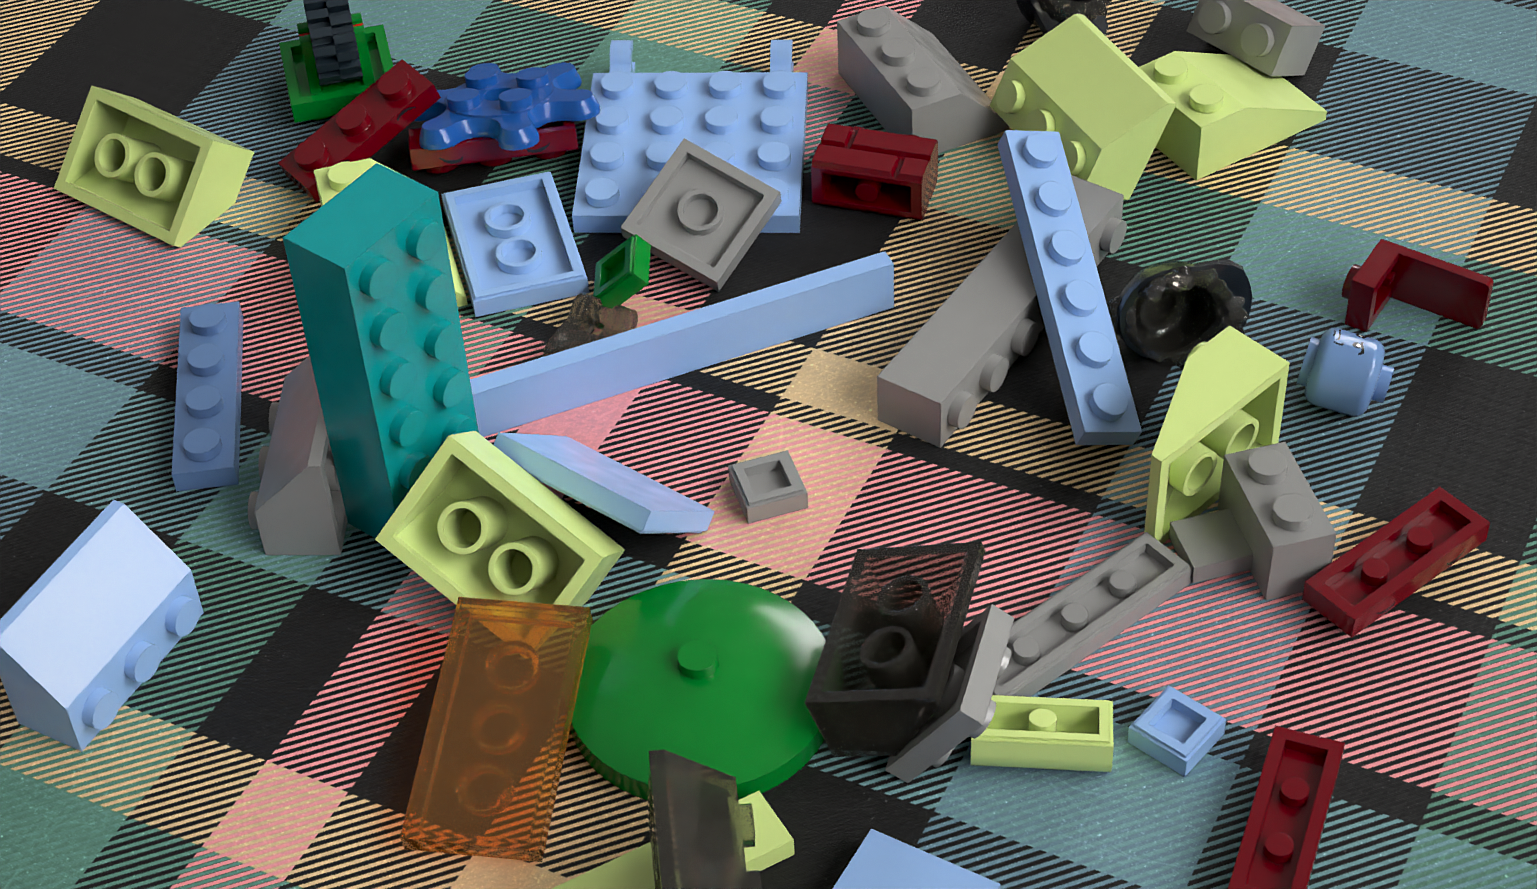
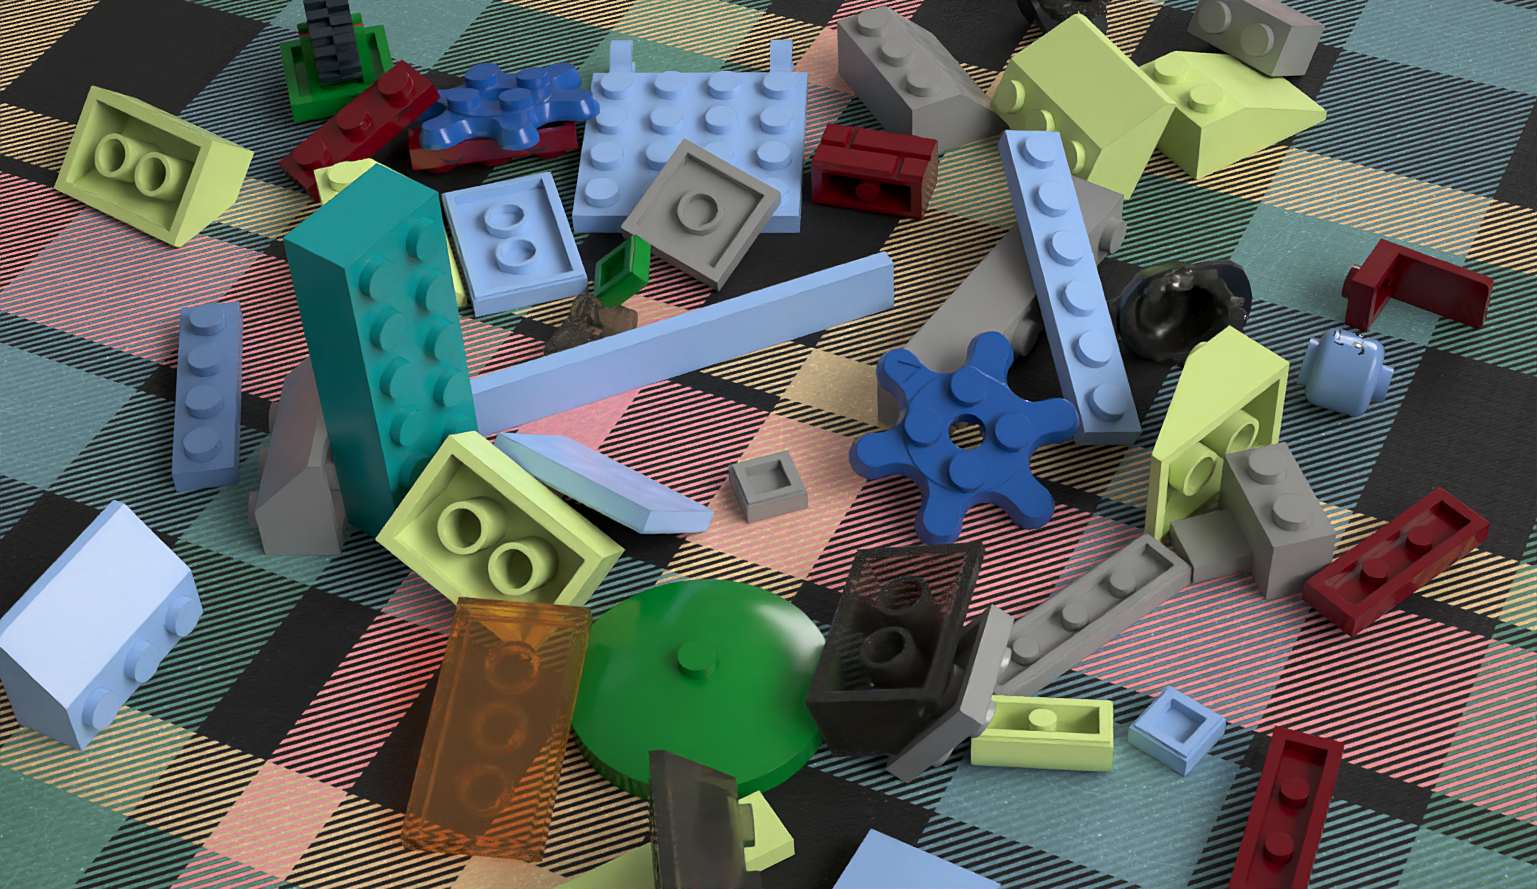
(955, 477): none -> blue plate

